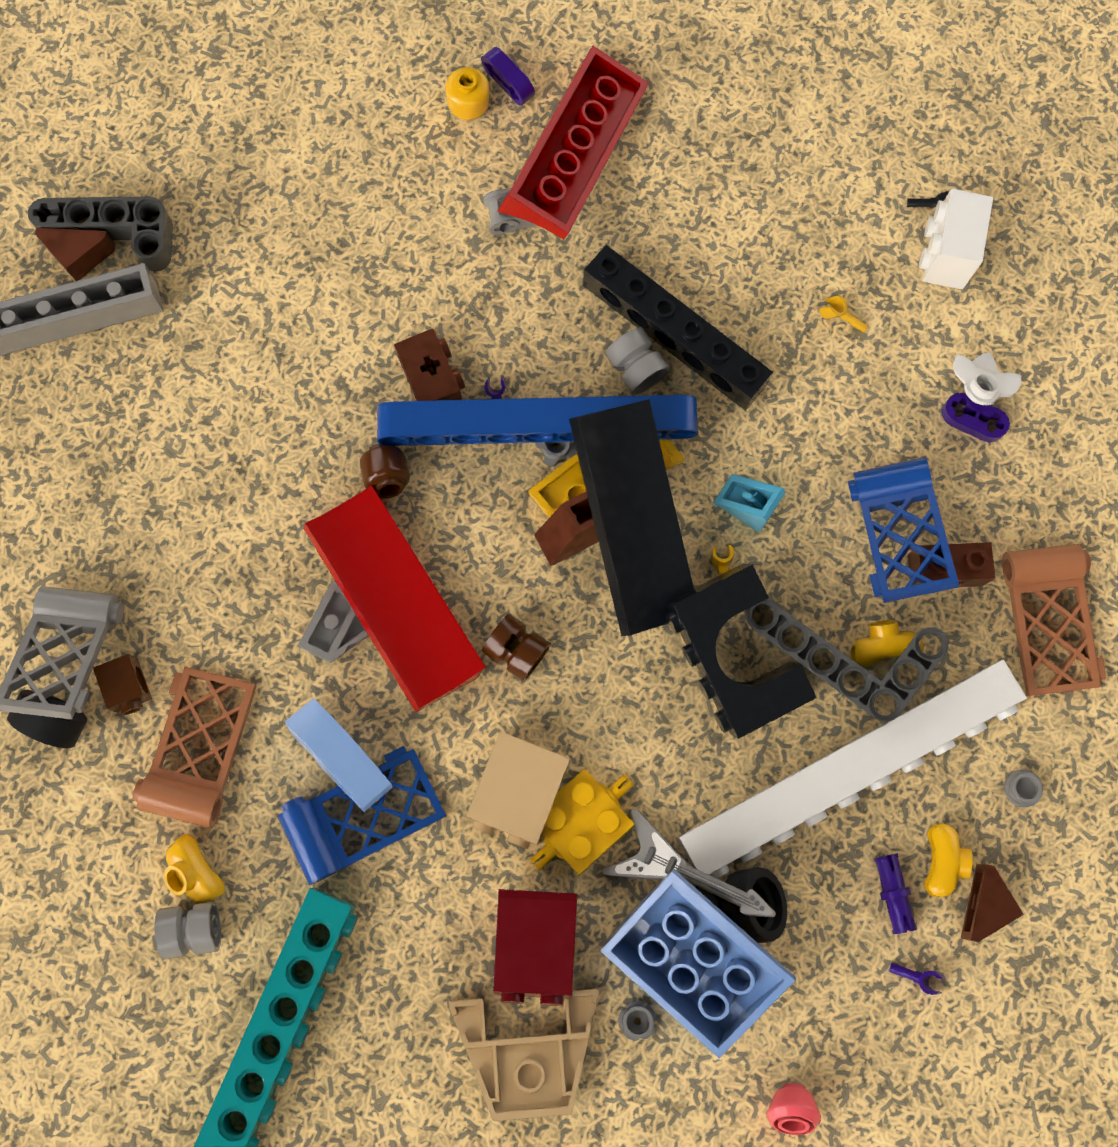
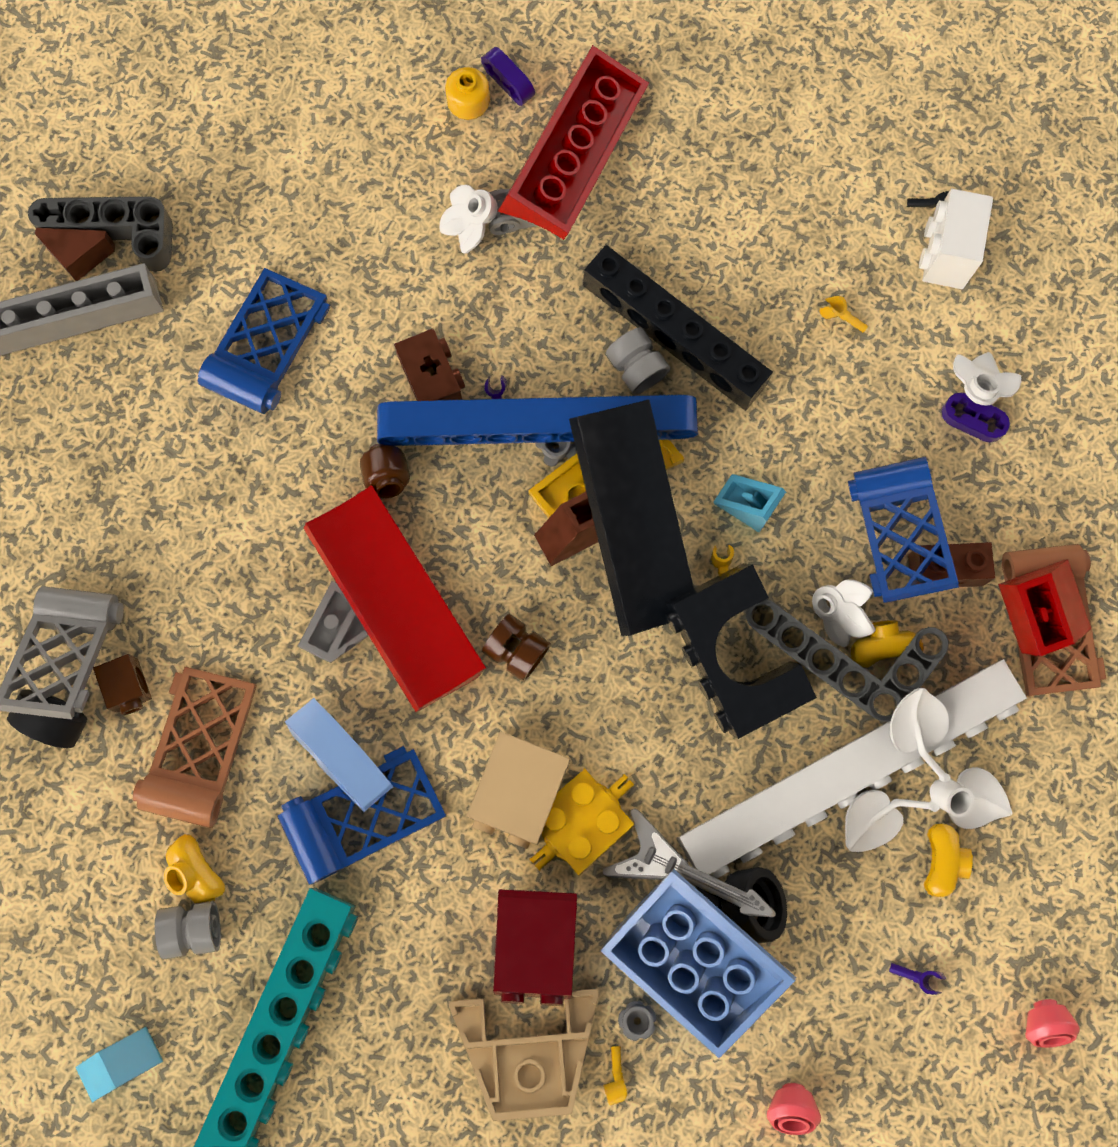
(118, 1064): none -> medium azure slope
(249, 382): none -> blue piece
(468, 216): none -> white plate
(616, 1090): none -> yellow hand
(845, 615): none -> white plate
(895, 894): dark purple pin -> none
(970, 802): none -> white plant
(989, 905): copper slope -> none
(1023, 788): light grey plate -> none
(1045, 609): none -> red slope
(1050, 1025): none -> coral cone

